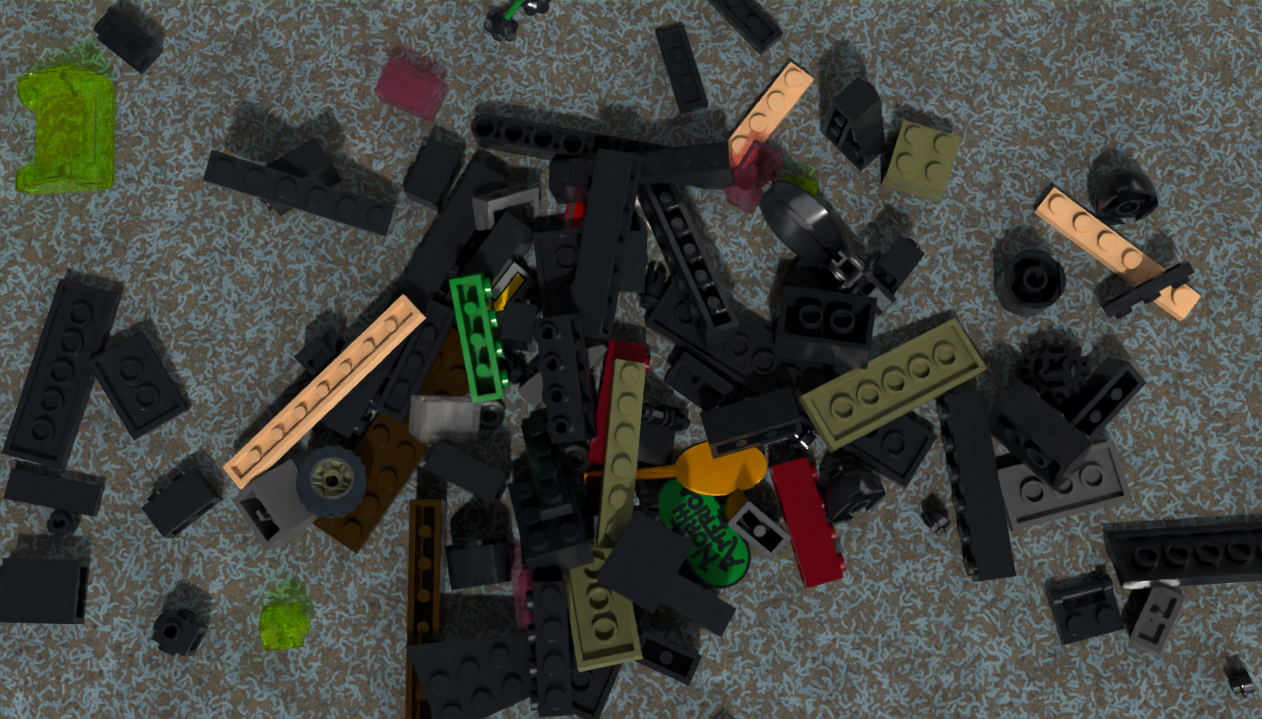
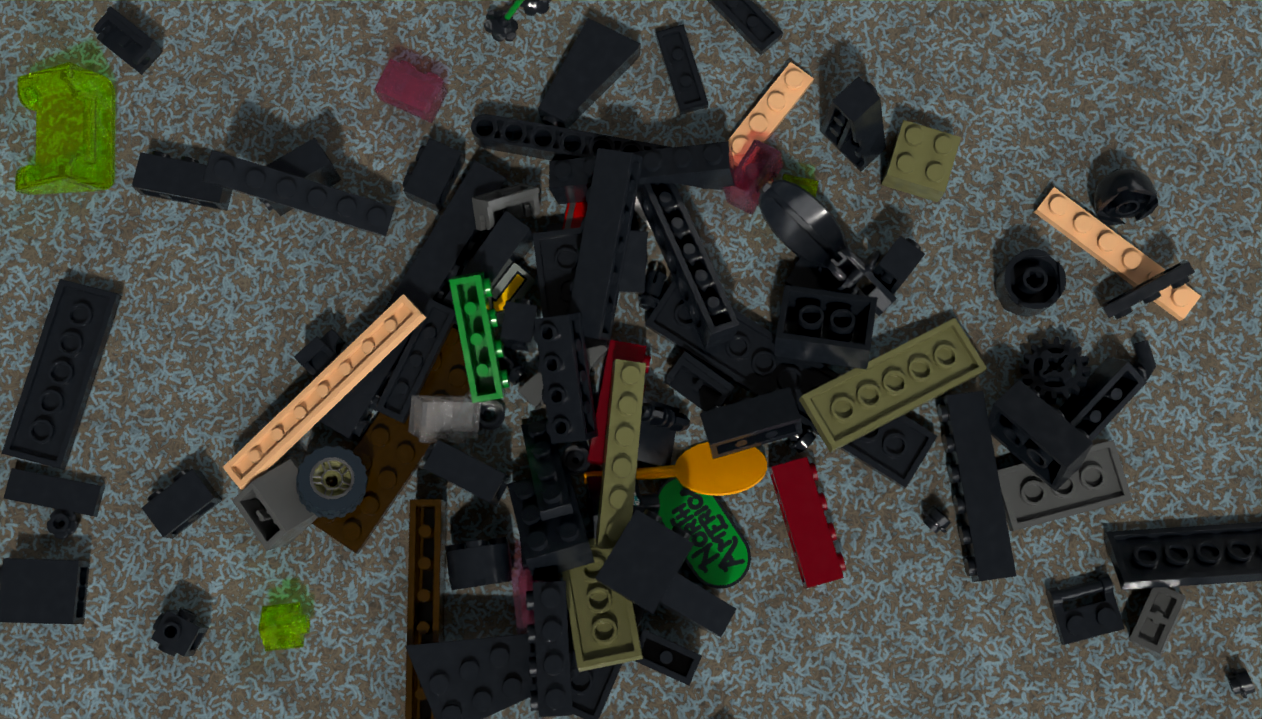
(138, 385): black tile -> none
(177, 181): none -> black brick
(588, 71): none -> black slope
(754, 524): black brick -> none
(850, 491): black cylinder -> none
(1145, 361): none -> black arm

